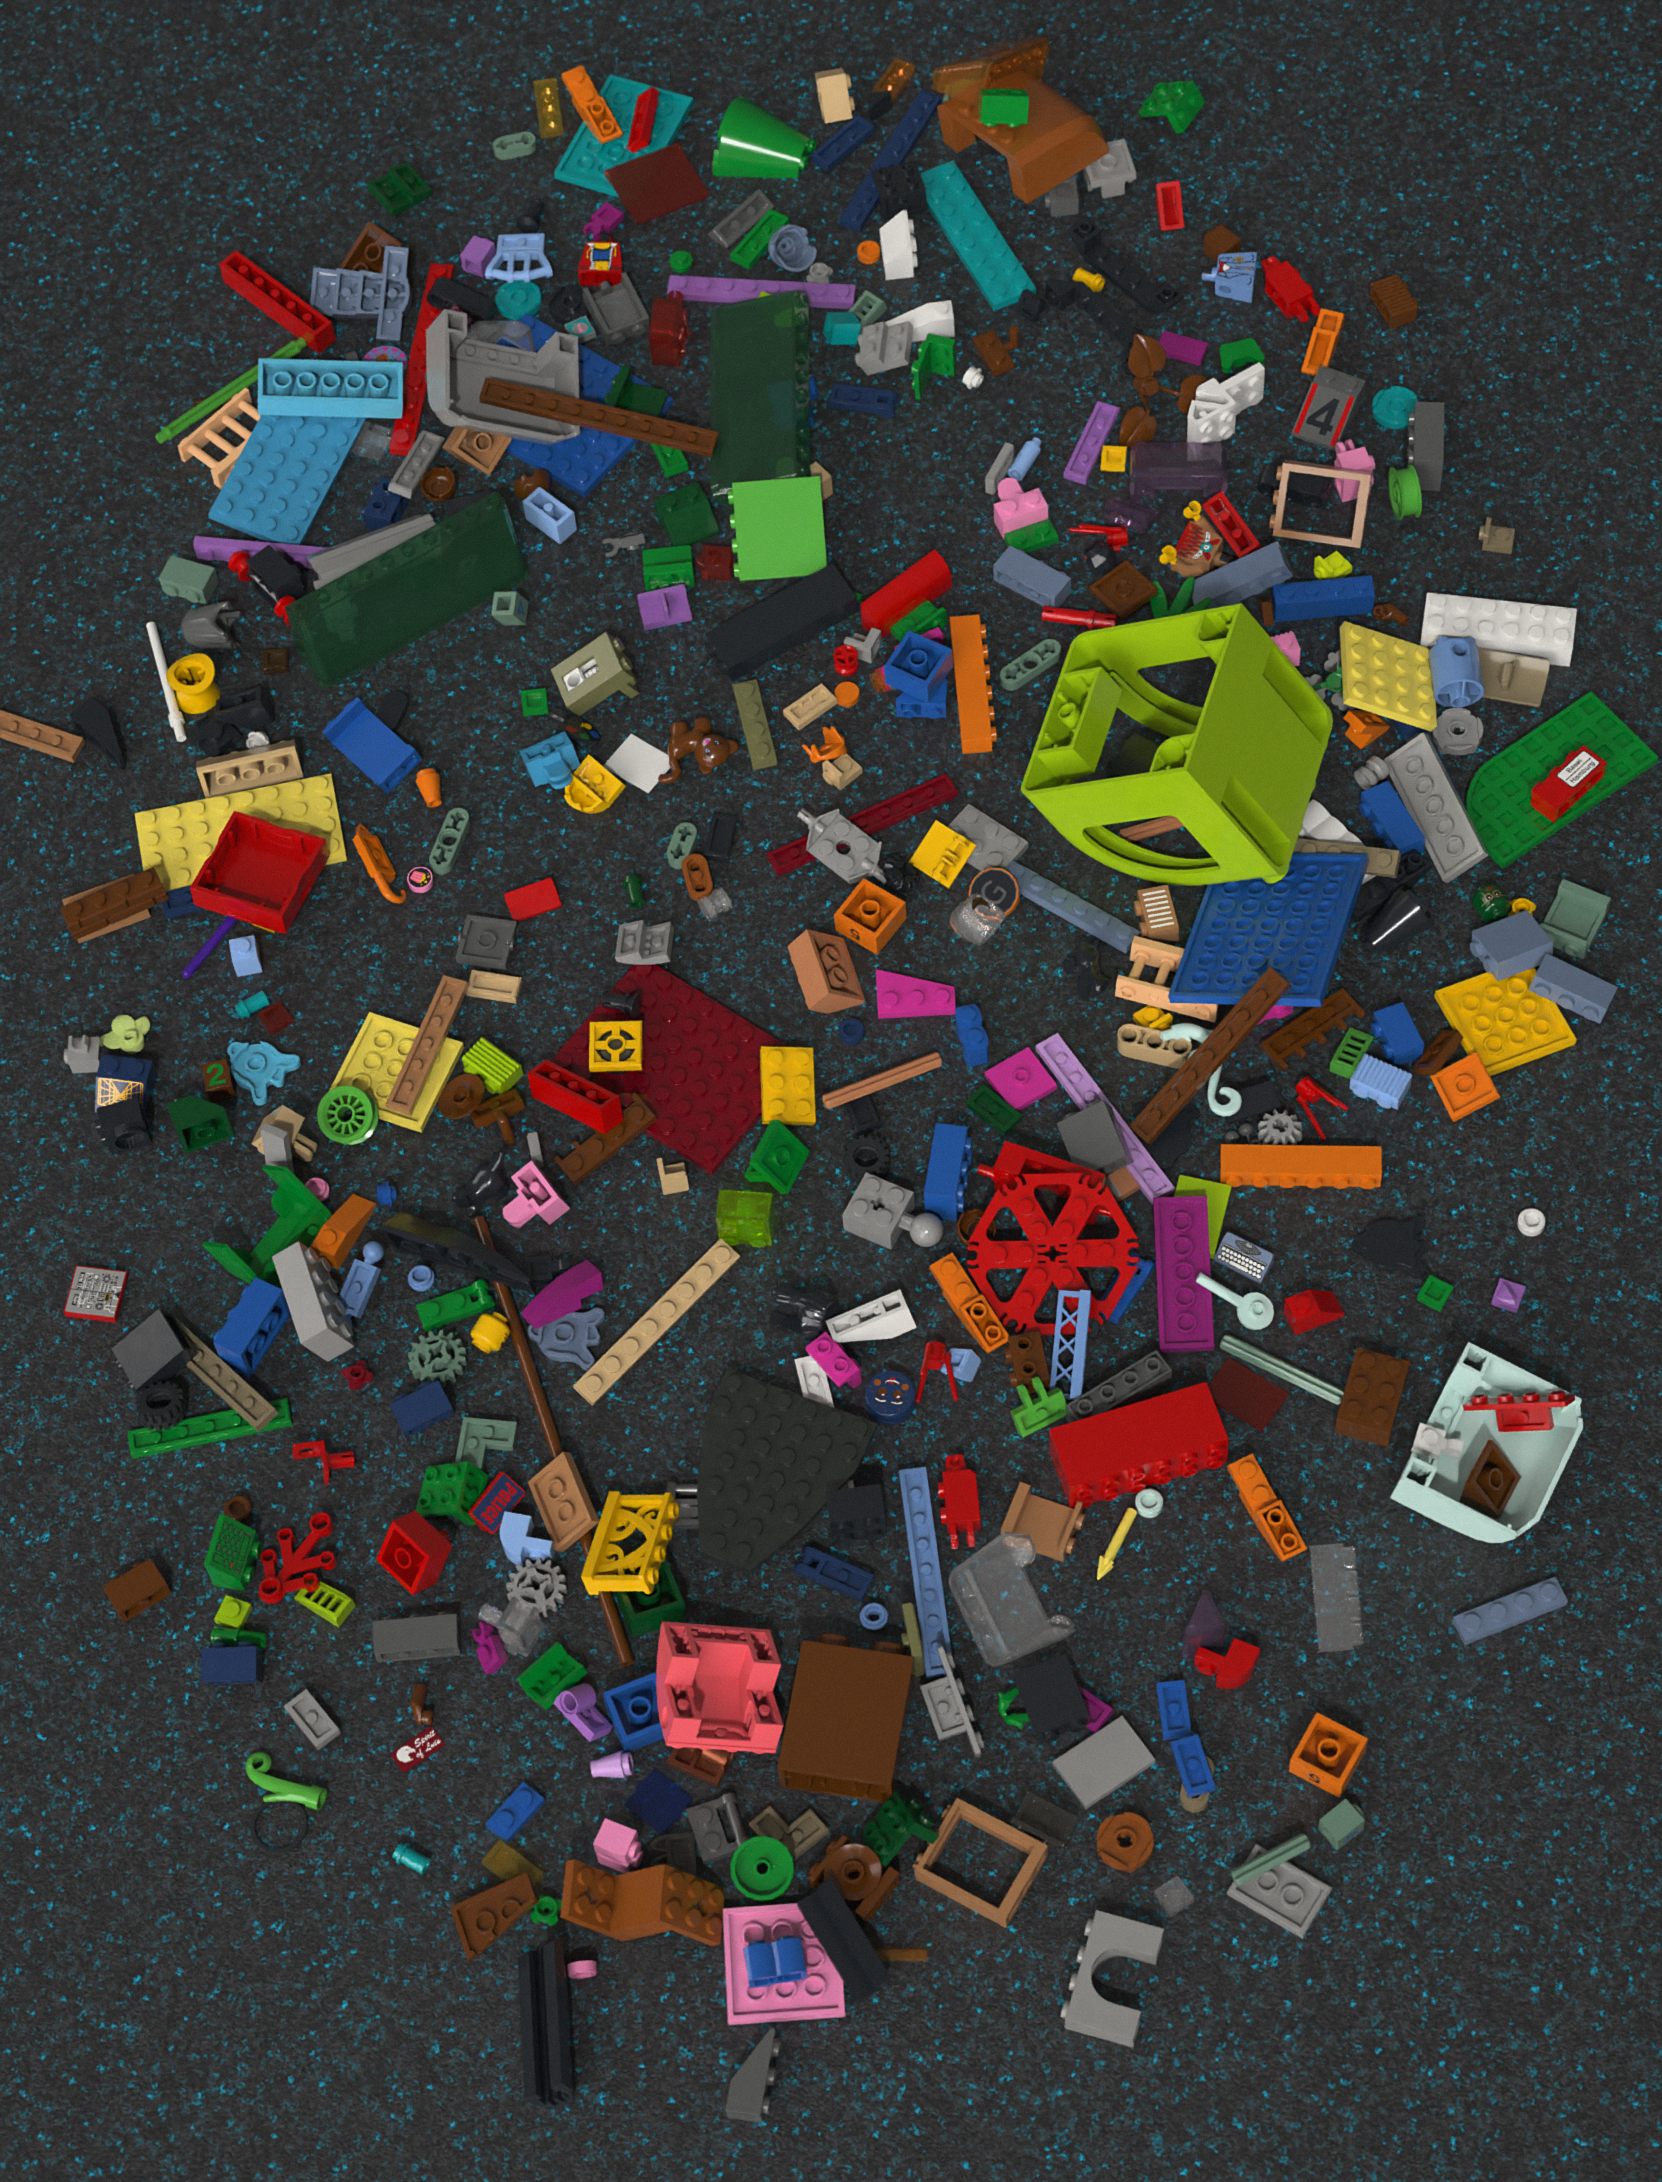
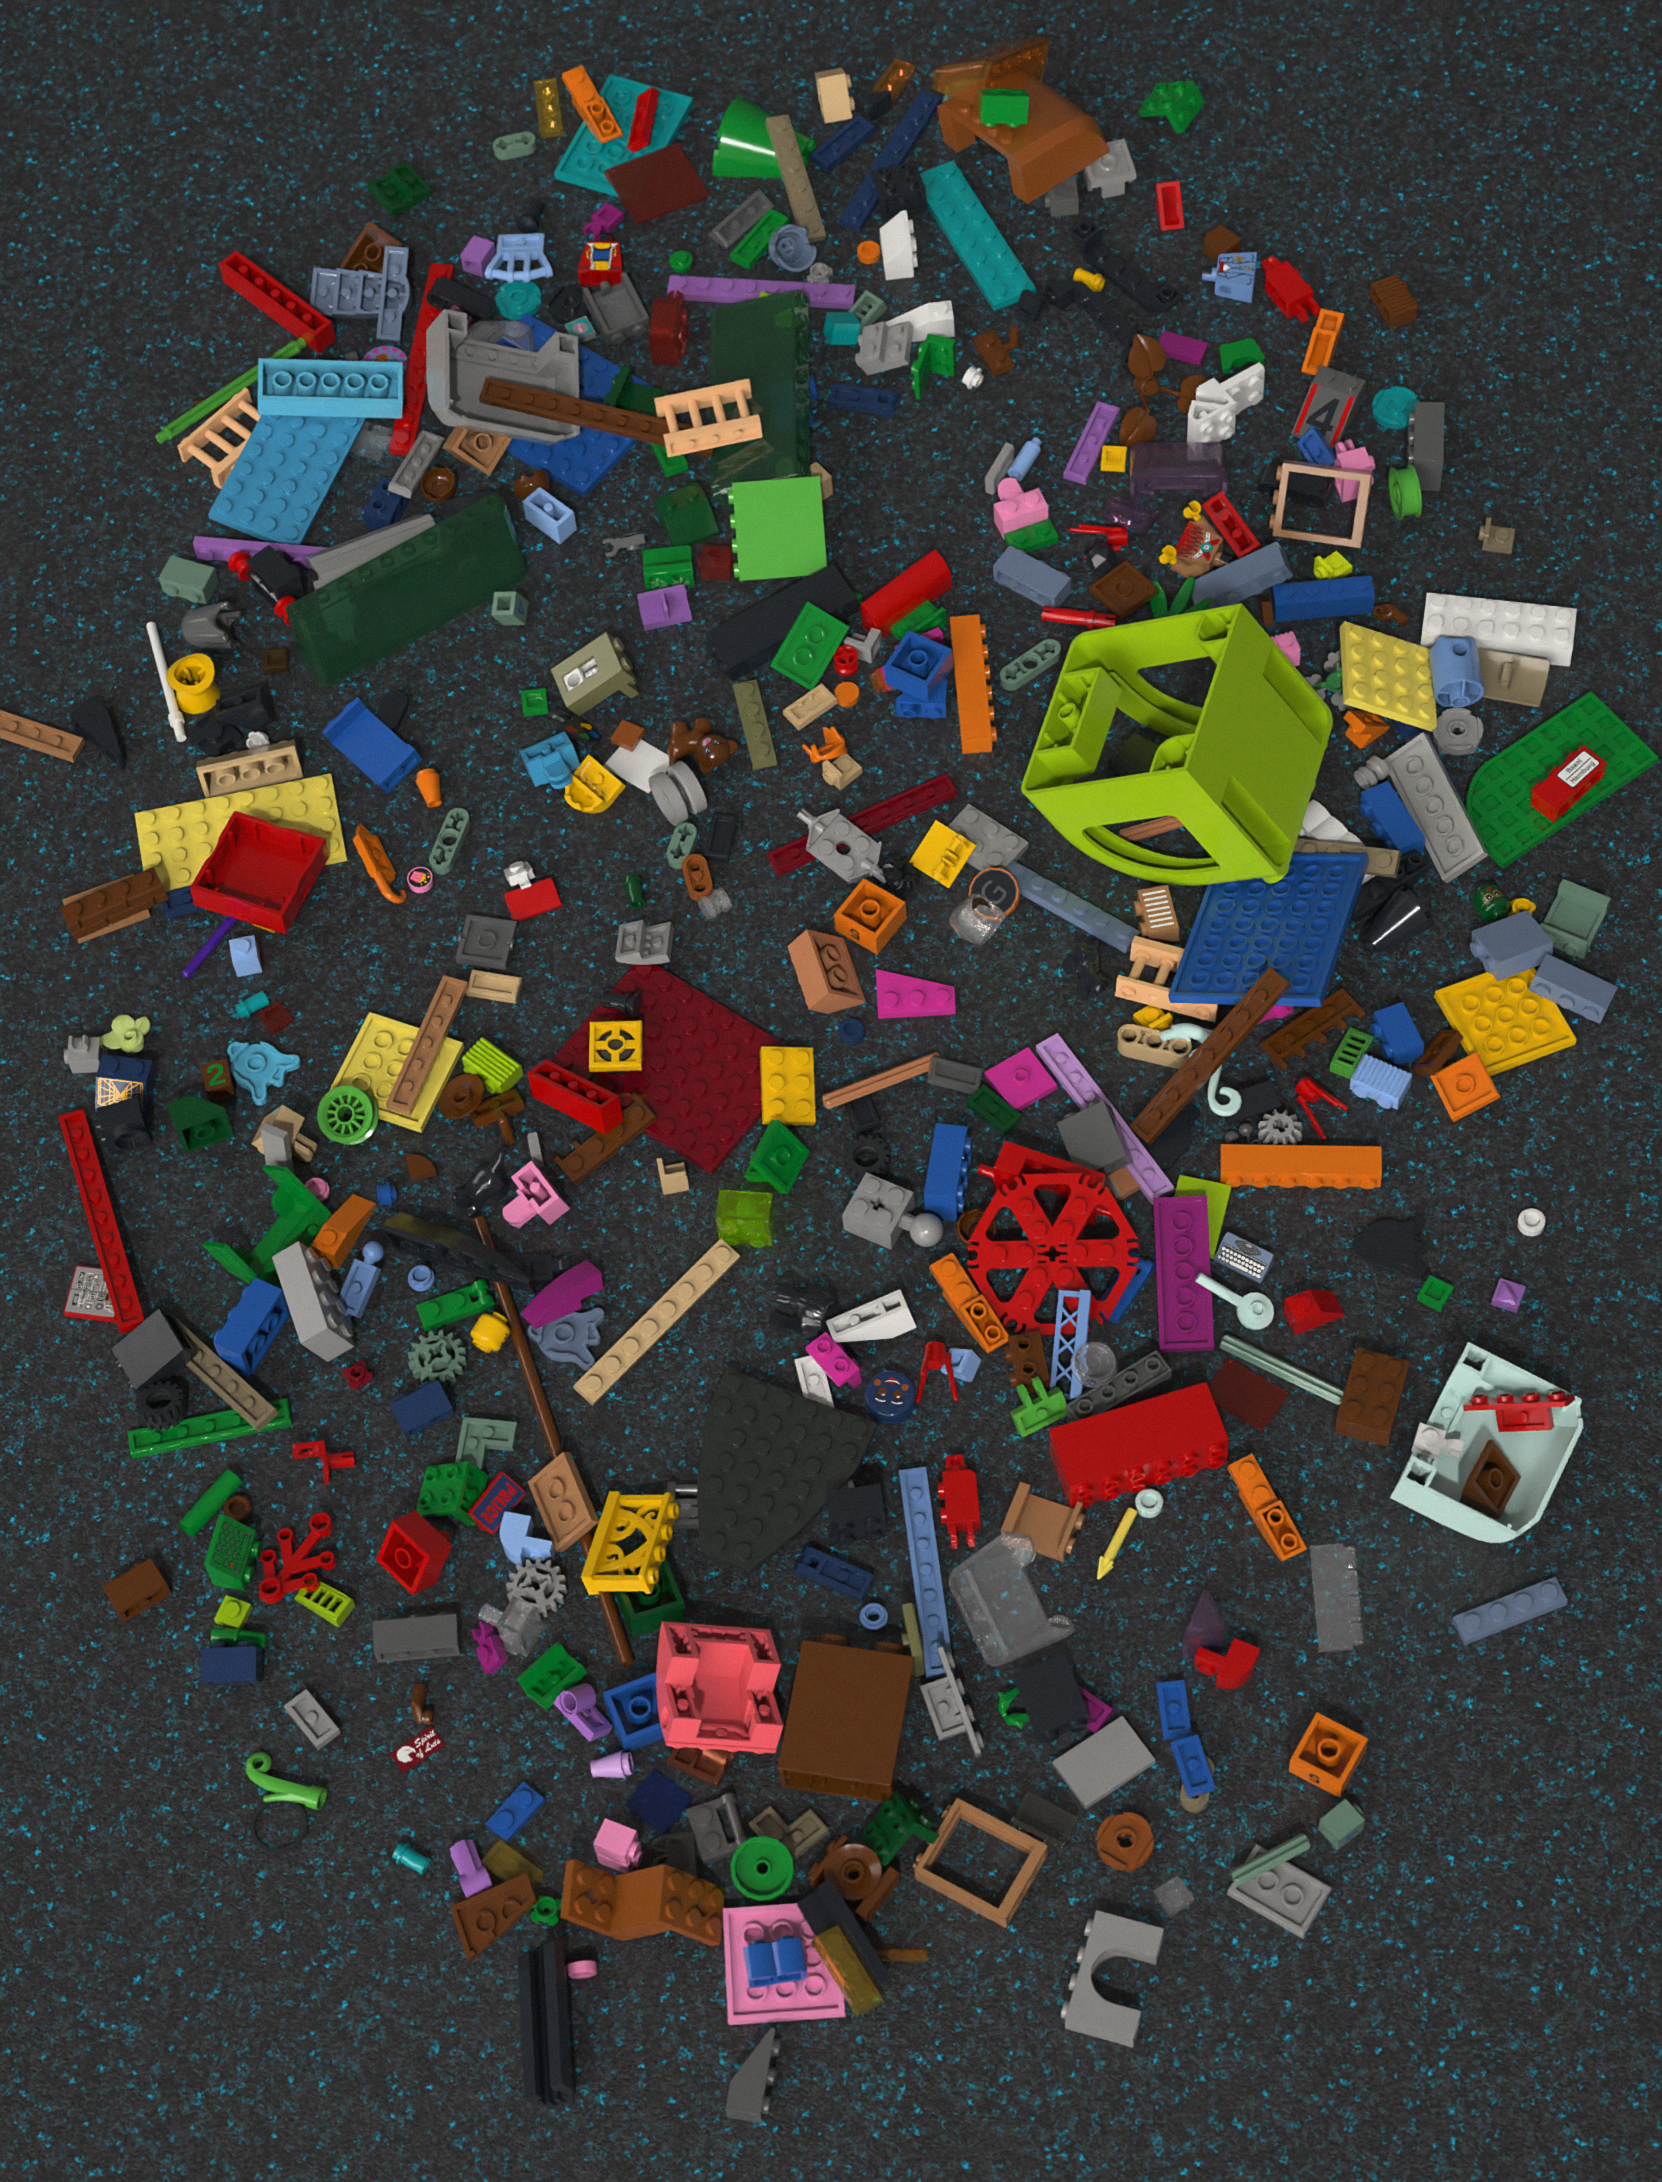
(102, 1221): none -> red plate
(210, 1503): none -> green piece
(420, 1167): none -> reddish brown tile
(472, 1874): none -> medium lavender piece
(520, 874): none -> white plate
(627, 735): none -> dark orange tile
(677, 793): none -> light grey wheel
(711, 435): none -> light nougat fence
(795, 176): none -> dark tan plate
(809, 646): none -> green plate
(847, 1970): none -> clear yellow plate
(954, 1075): none -> dark grey tile
(972, 1035): blue brick -> none
(1094, 1364): none -> clear hat
(1316, 448): none -> blue plate

